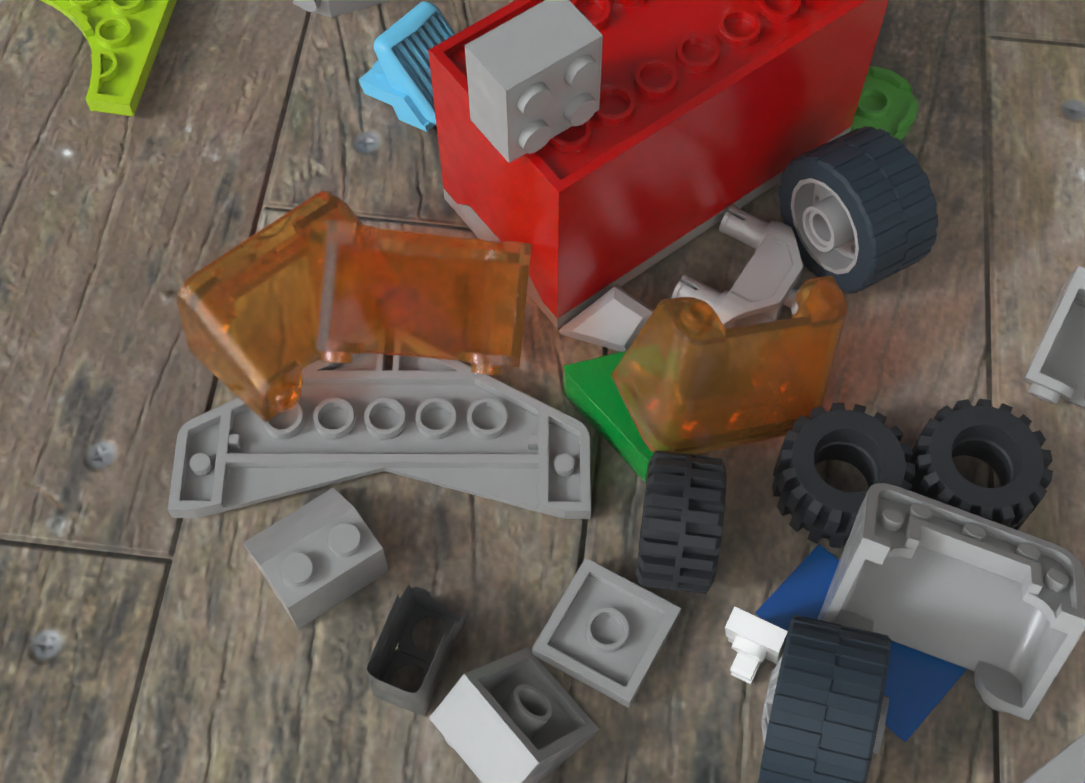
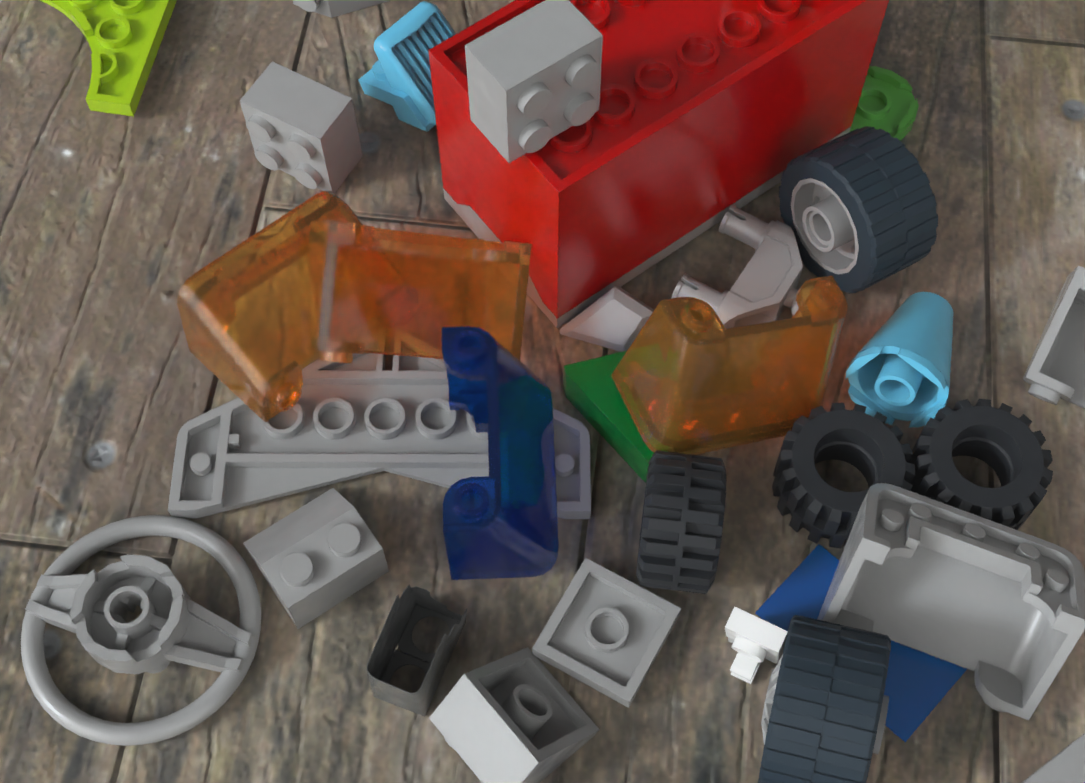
(165, 631): none -> light grey piece
(302, 128): none -> light grey brick
(507, 519): none -> clear blue windscreen
(906, 362): none -> medium azure cone

